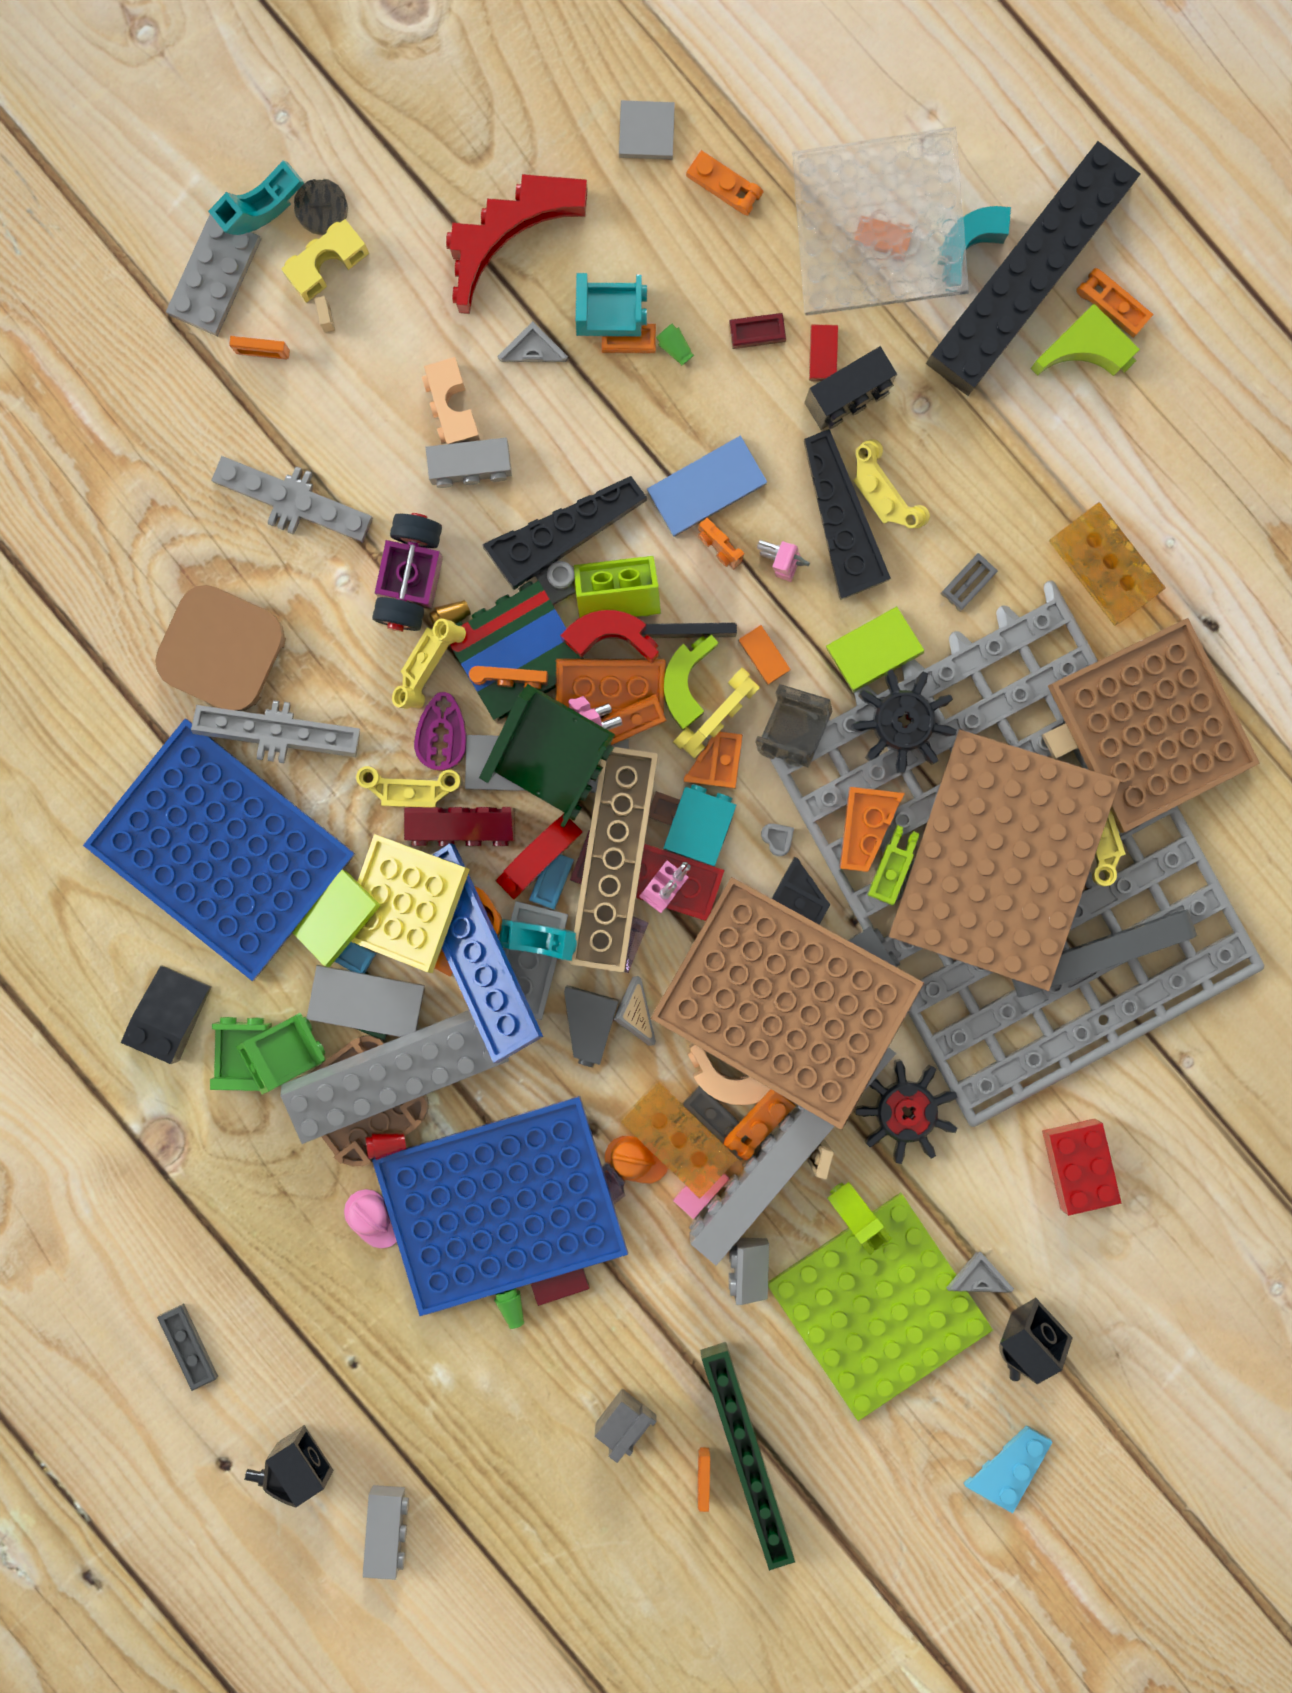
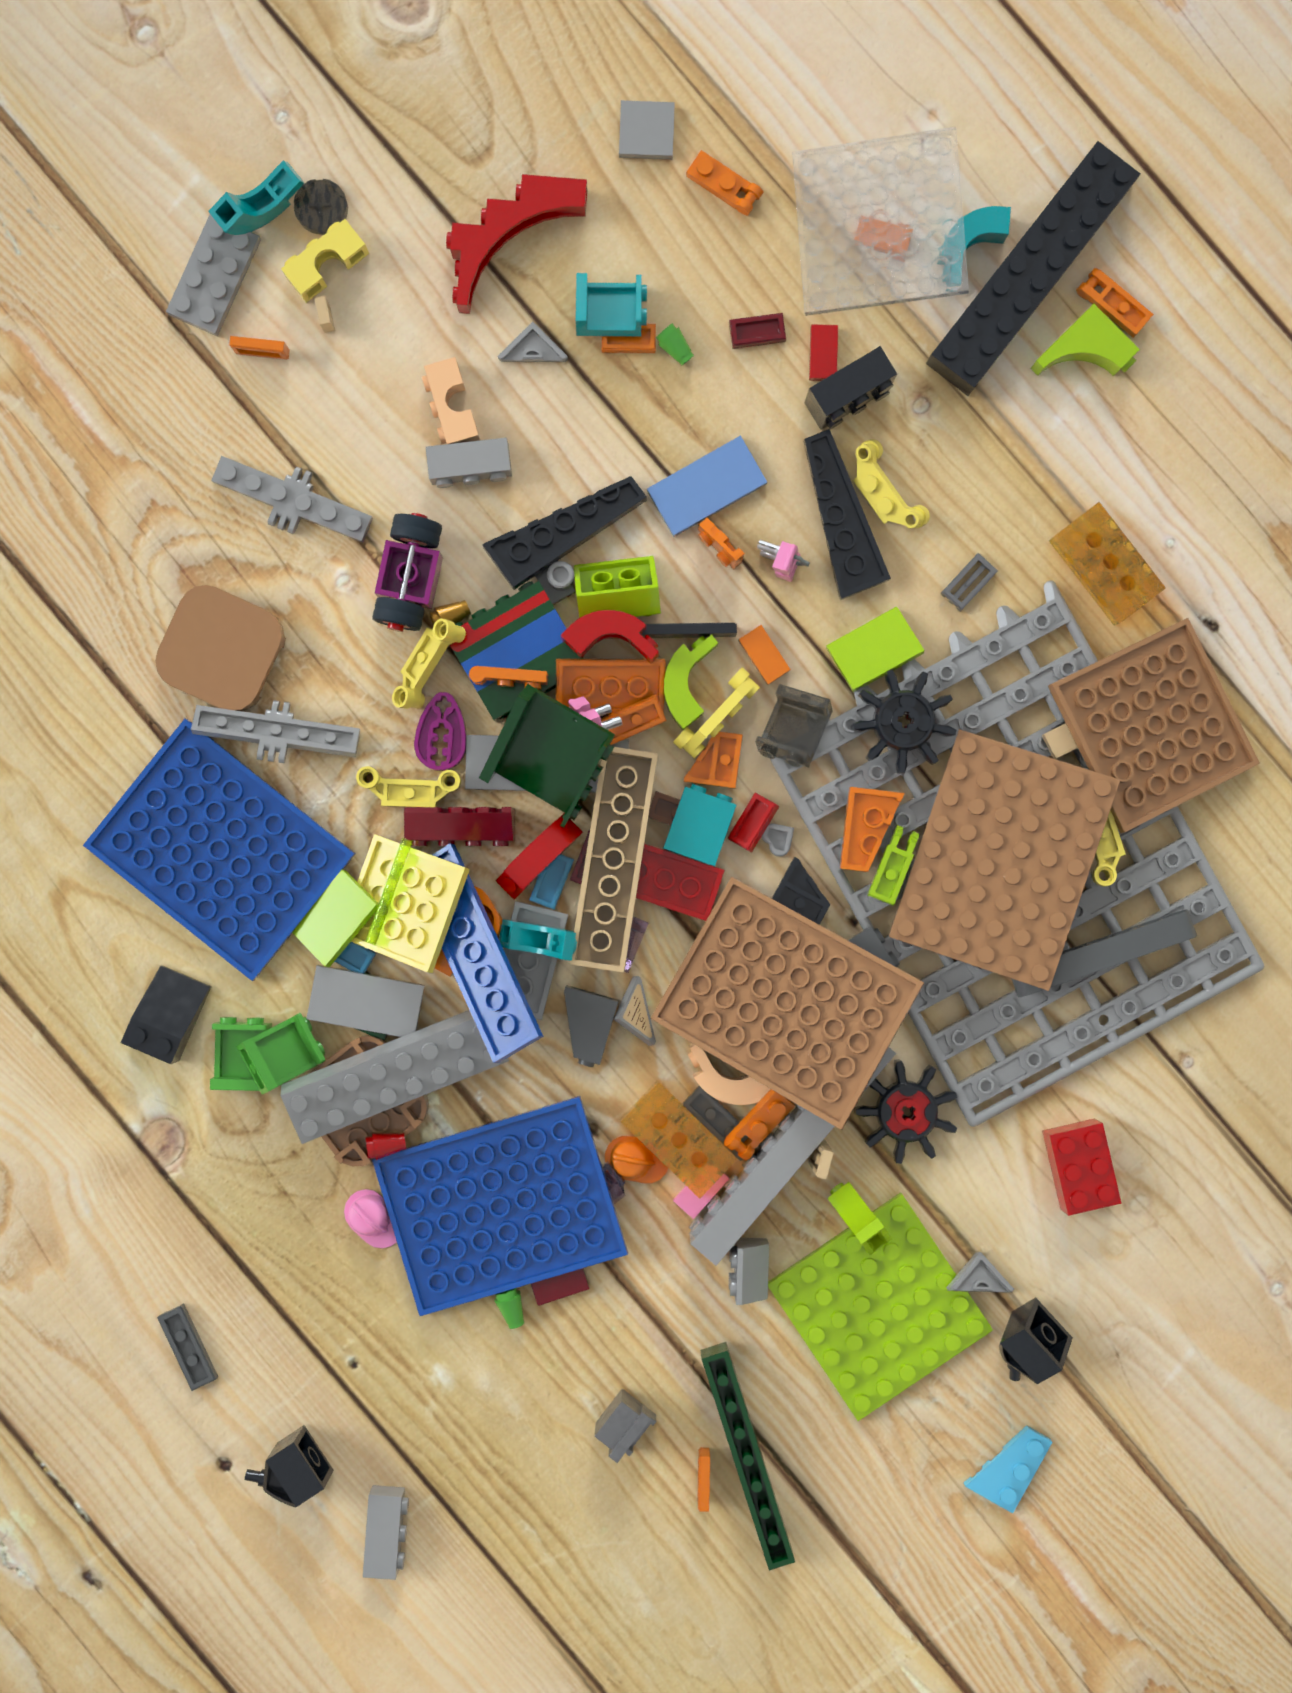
(389, 891): none -> clear neon green bar
(665, 885): bright pink piece -> none
(753, 822): none -> red tile

